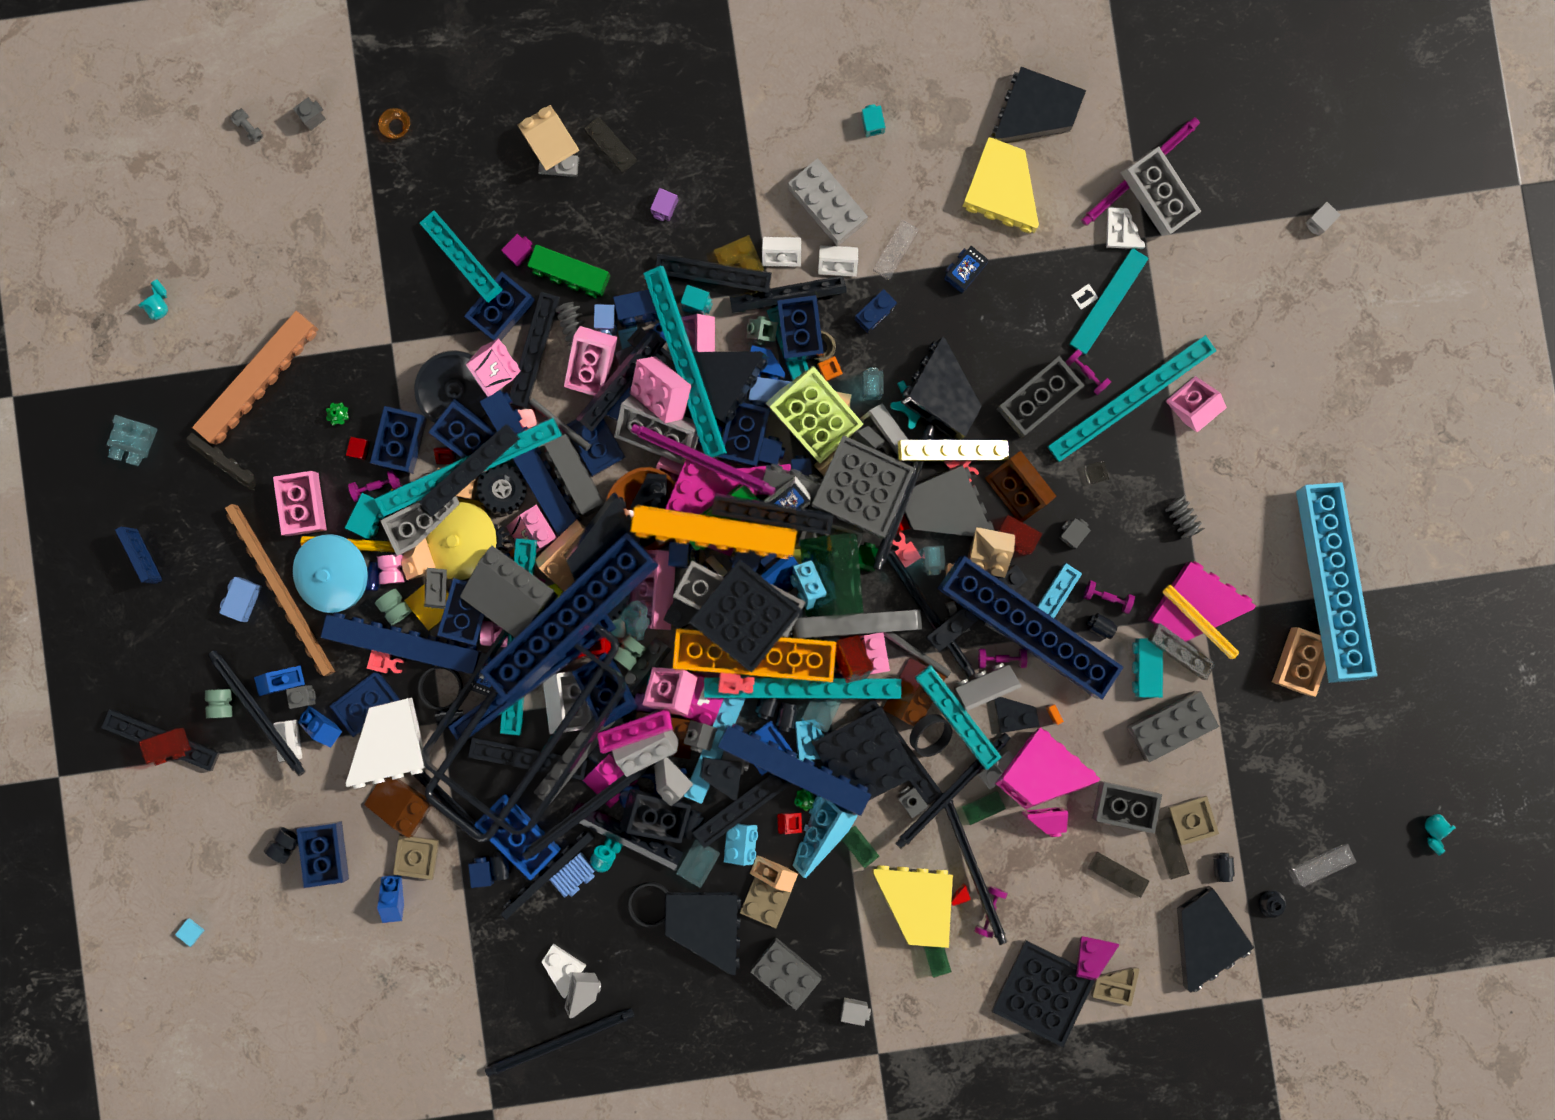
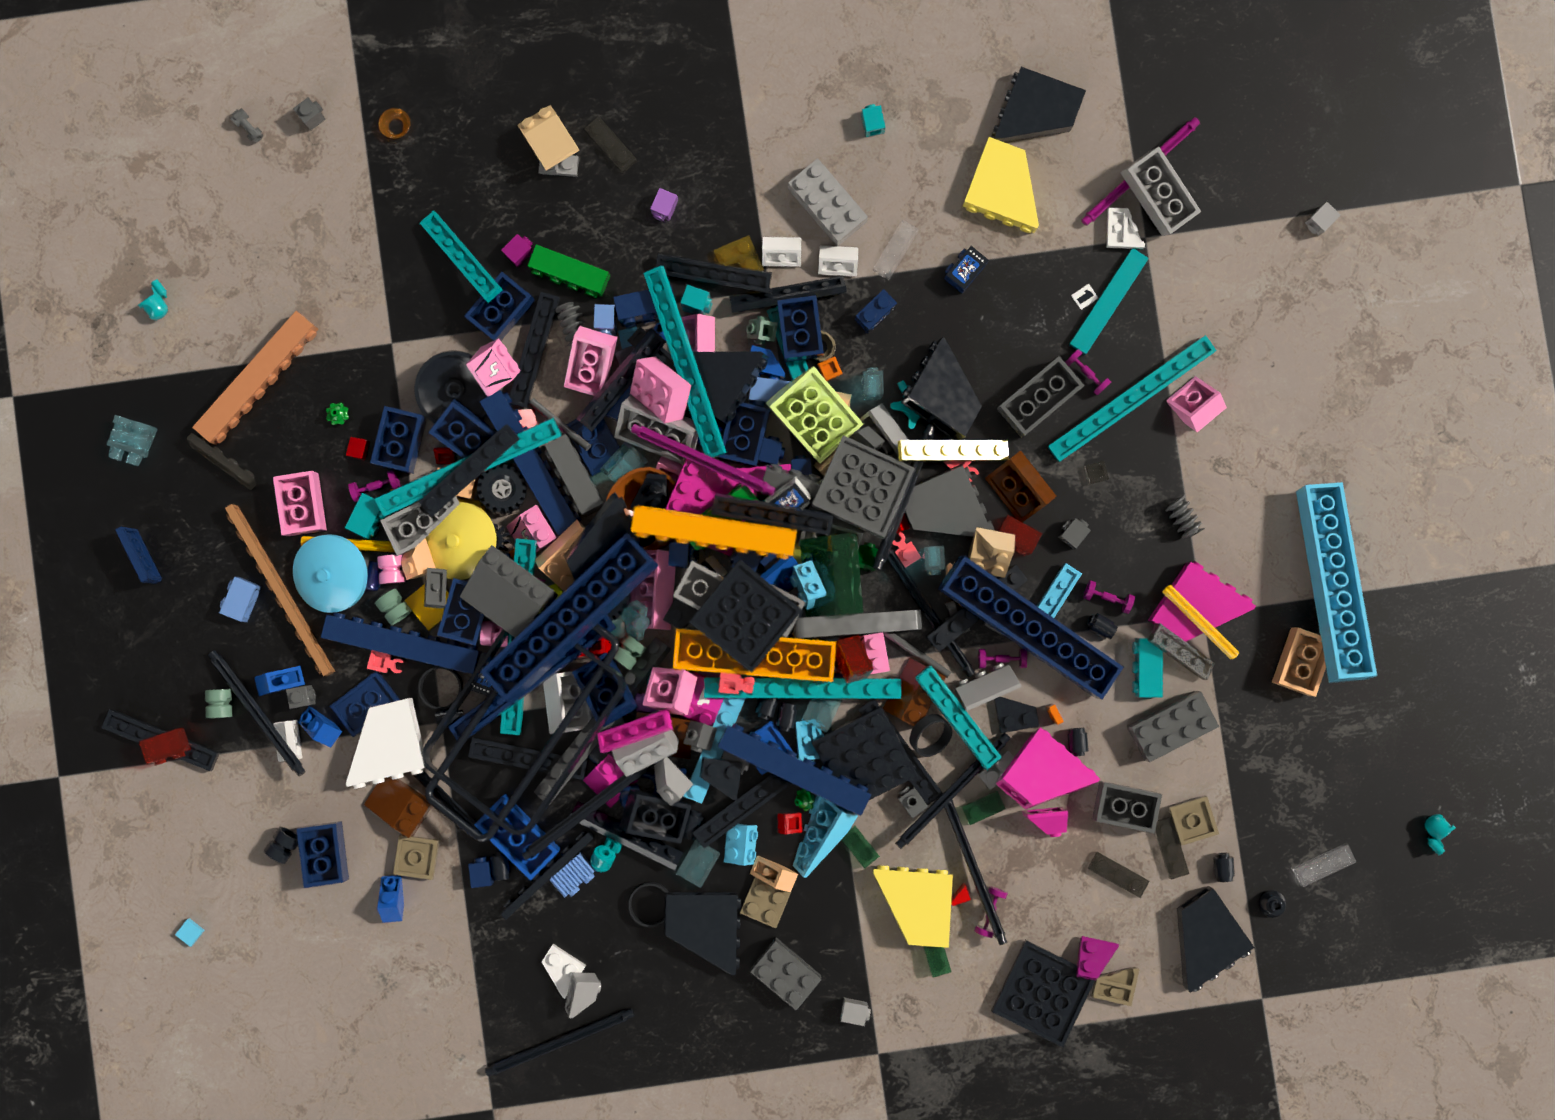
(623, 461): none -> clear light blue brick
(1078, 741): none -> black brick

